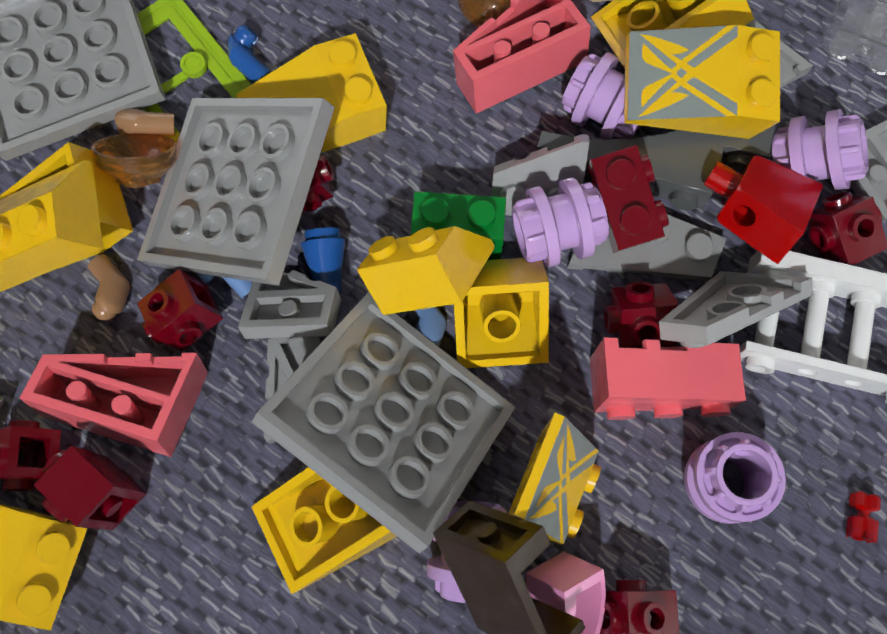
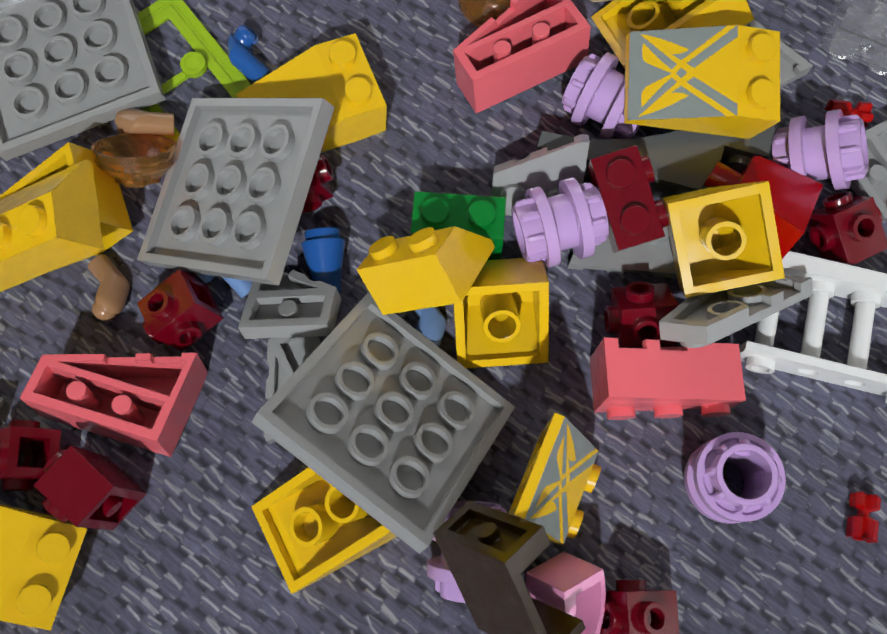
(724, 237): none -> yellow slope
(862, 109): none -> red piece

